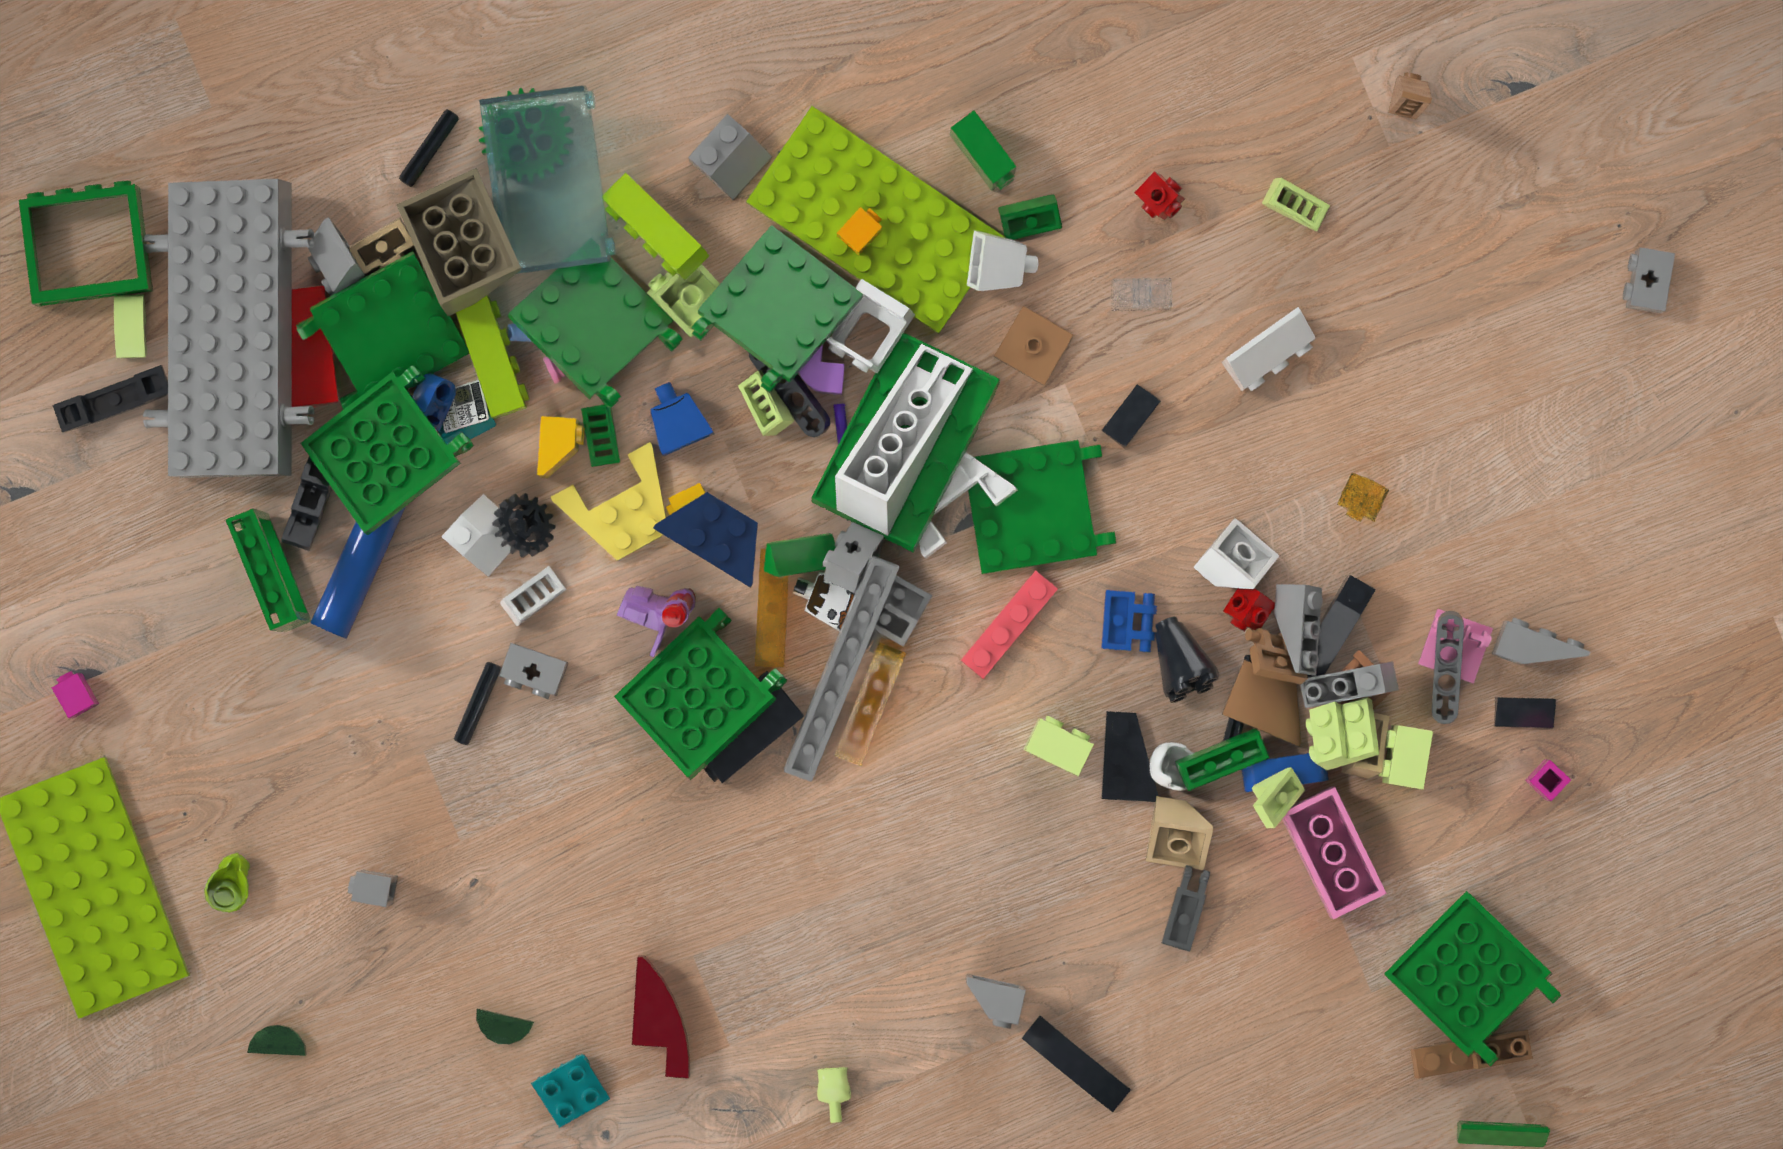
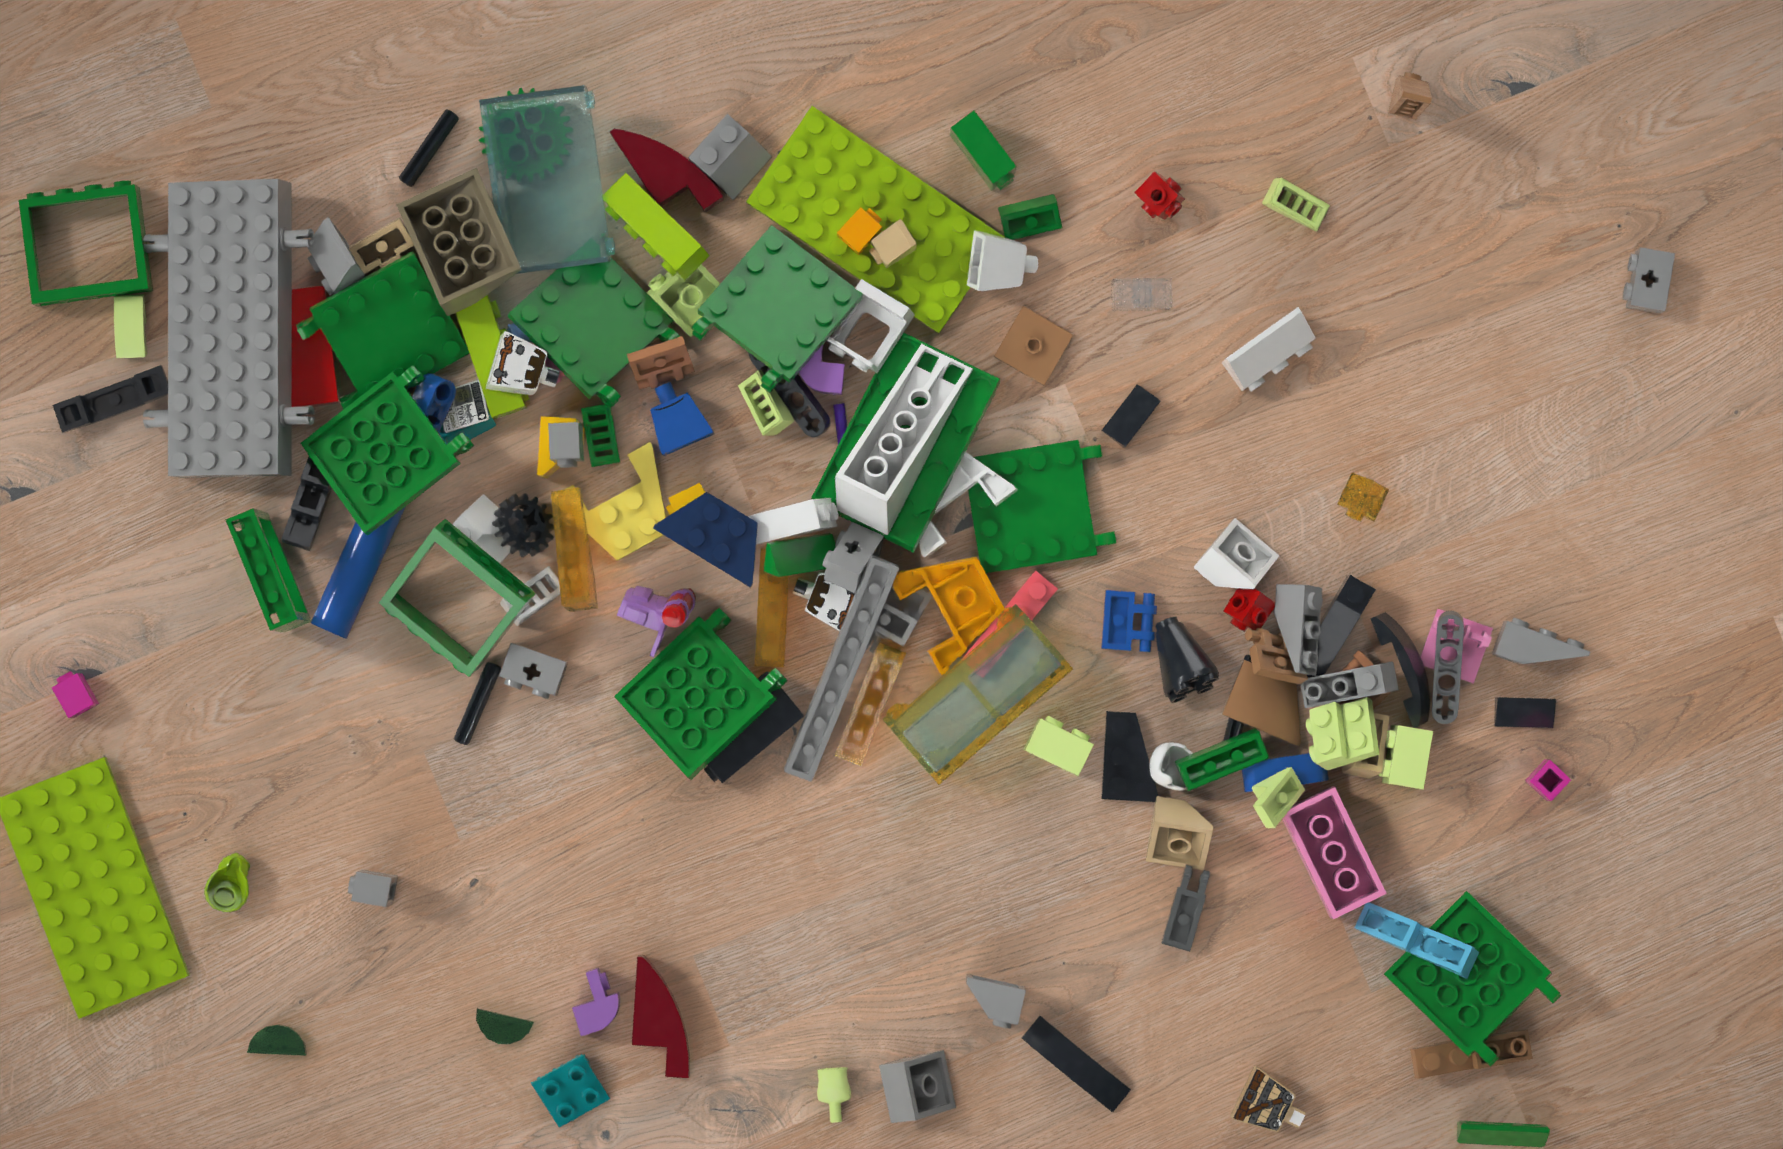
(482, 566): none -> green window
(519, 367): none -> white torso
(566, 443): none -> light grey brick
(573, 551): none -> clear yellow slope
(602, 1010): none -> medium lavender brick
(661, 363): none -> nougat plate
(665, 170): none -> dark red slope
(795, 520): none -> white brick
(892, 244): none -> tan slope
(917, 1087): none -> light grey slope
(963, 598): none -> light orange wing
(978, 695): none -> windscreen
(1266, 1103): none -> torso
(1417, 939): none -> medium azure slope
(1419, 703): none -> black slope

